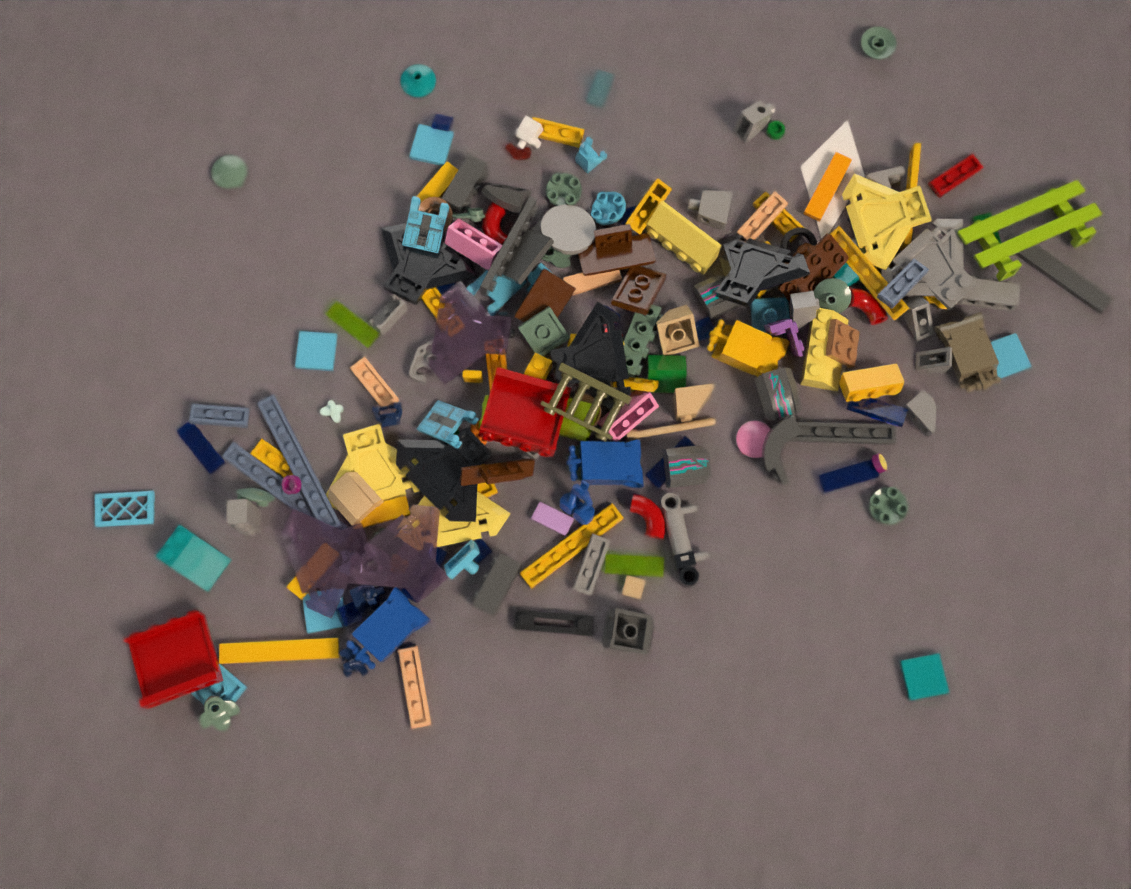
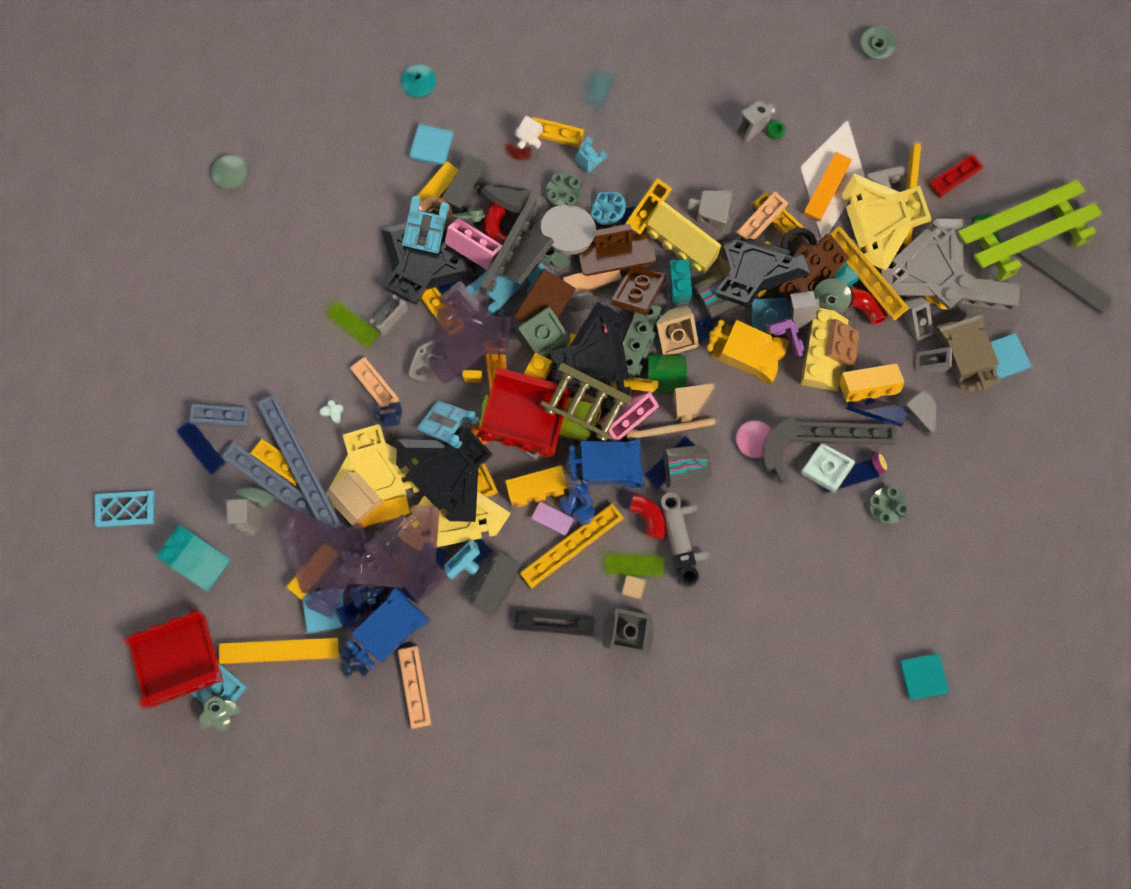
(291, 484): magenta tile -> none
(316, 351): medium azure tile -> none
(442, 122): clear blue tile -> none
(497, 472): reddish brown bracket -> none
(537, 486): none -> yellow brick
(581, 301): none -> dark grey brick
(591, 564): light grey tile -> none
(680, 281): none -> teal brick
(777, 394): dark grey slope -> none
(828, 467): none -> light aqua tile
(902, 283): sand blue tile -> none

